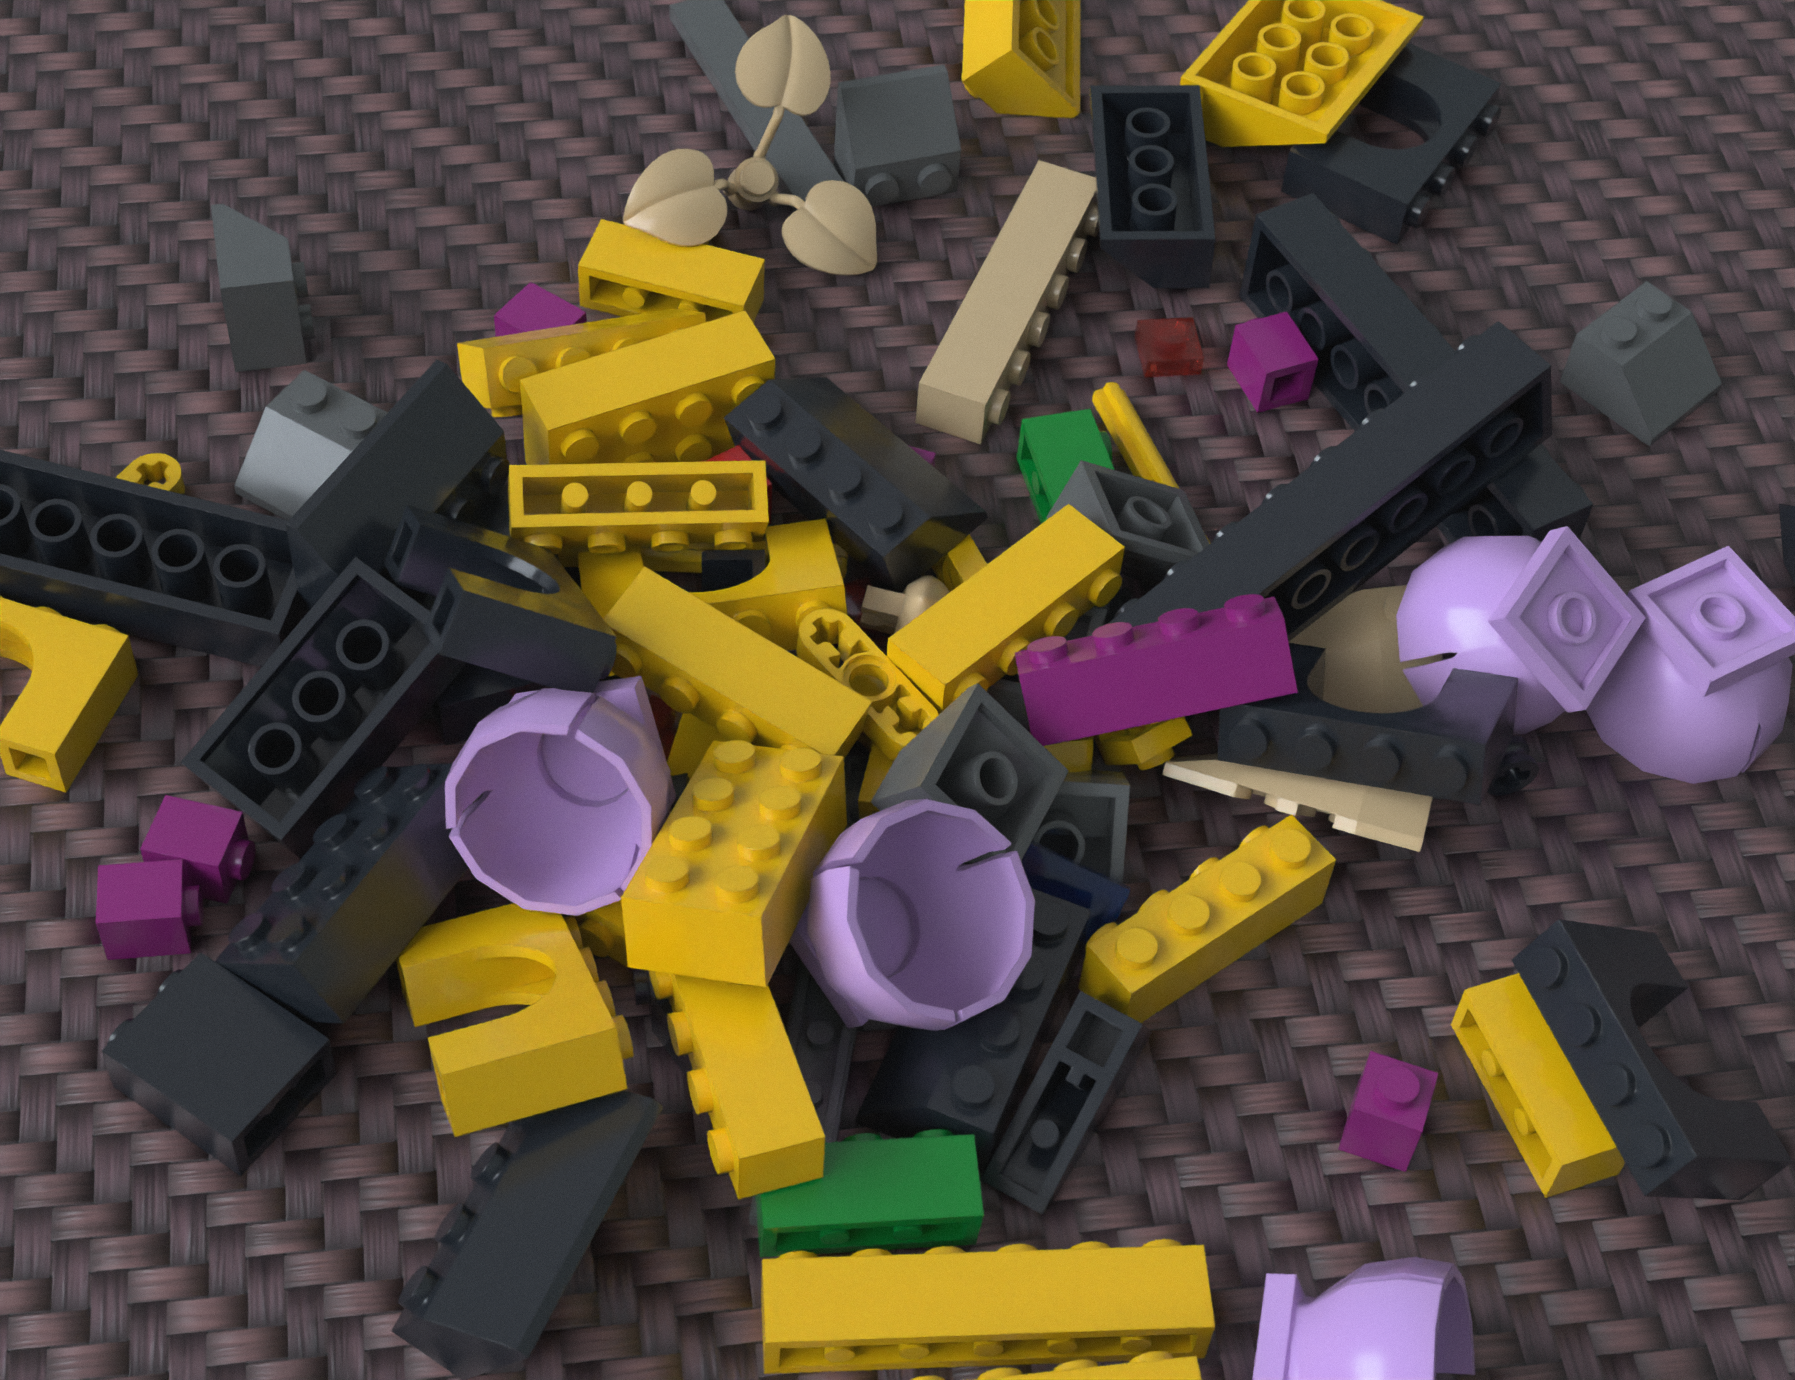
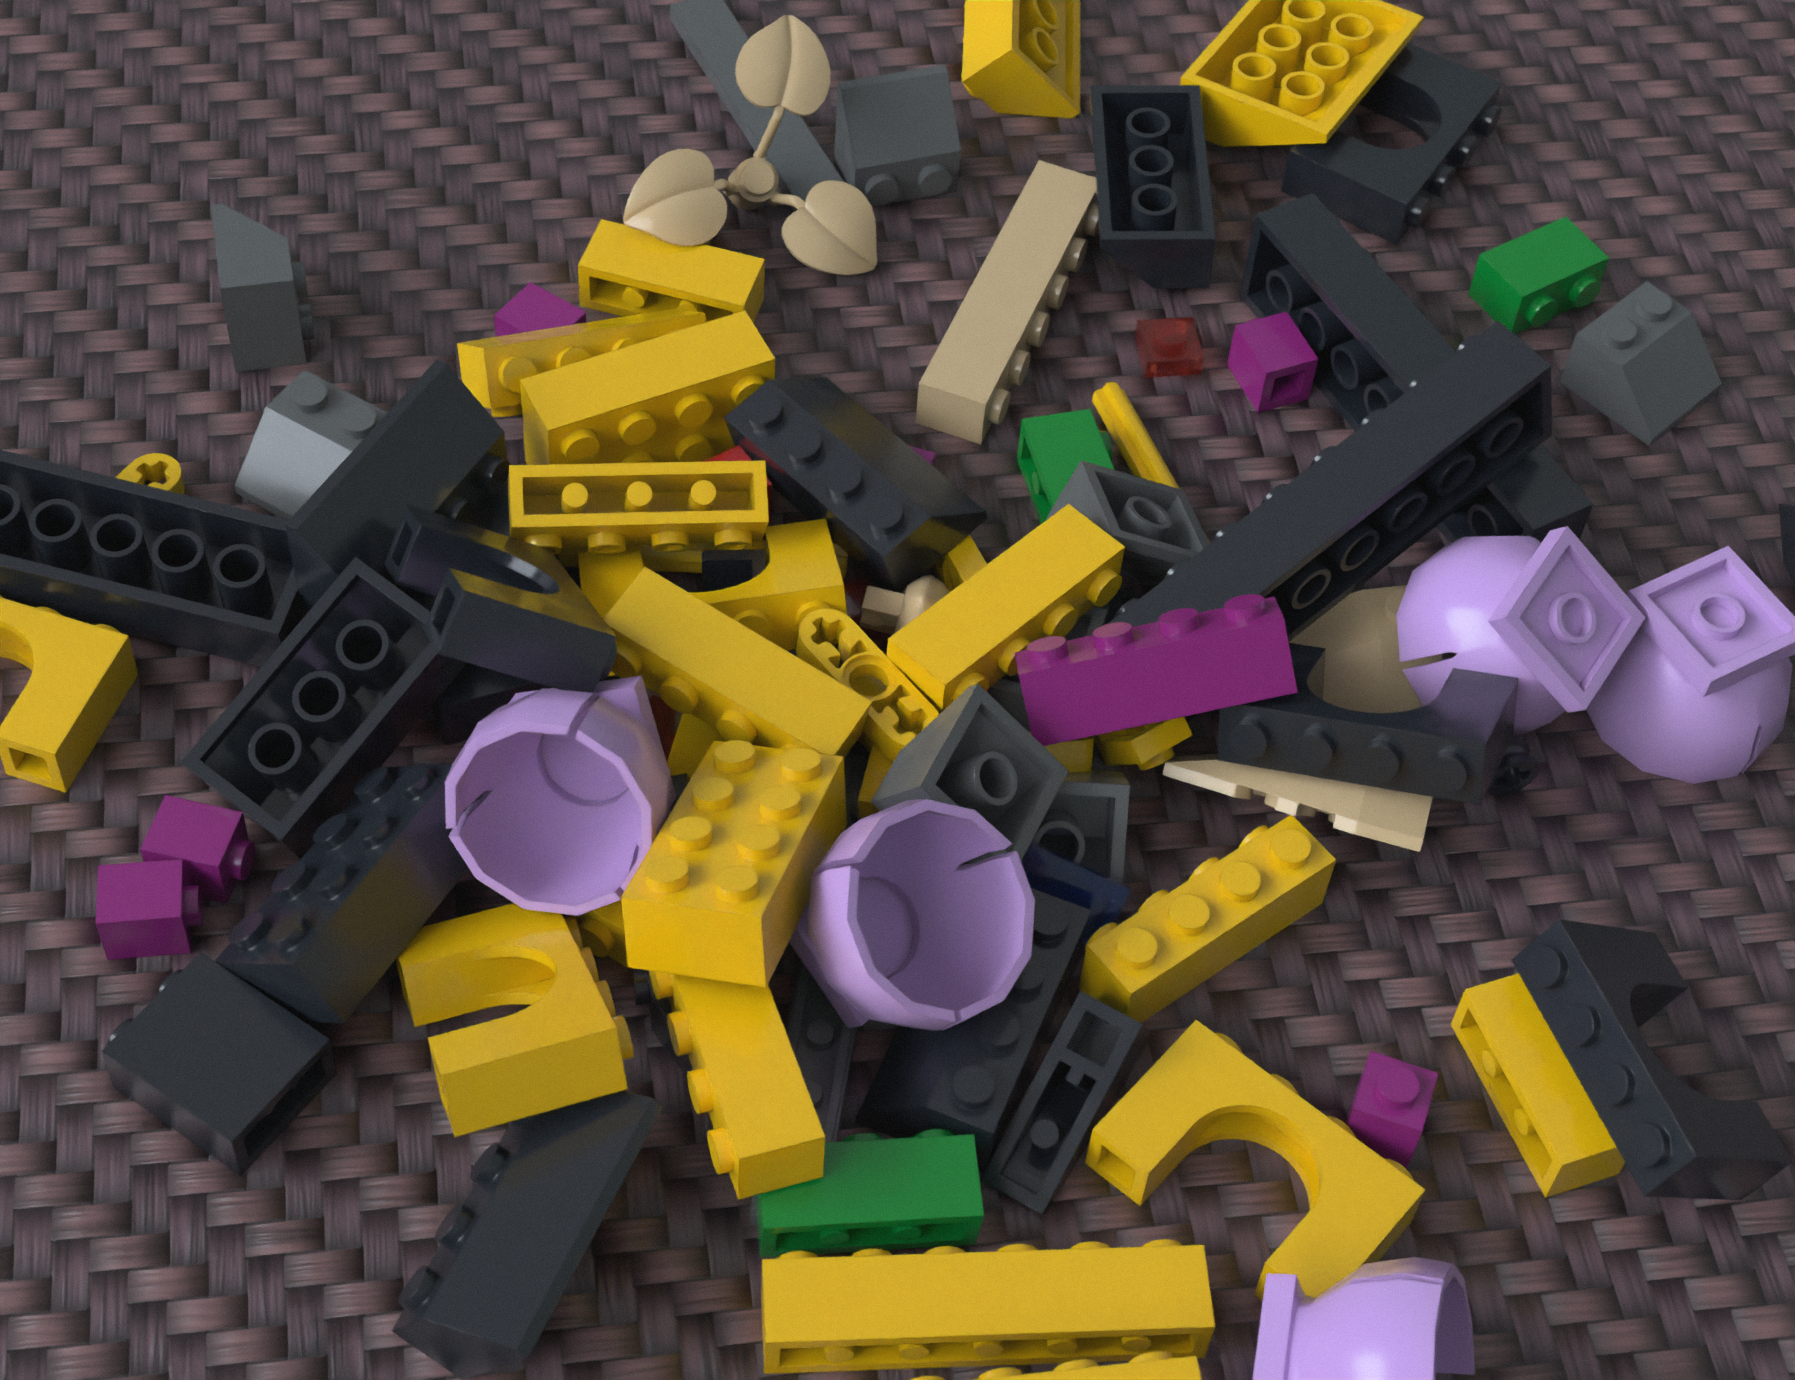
(1213, 1093): none -> yellow arch
(1538, 276): none -> green brick

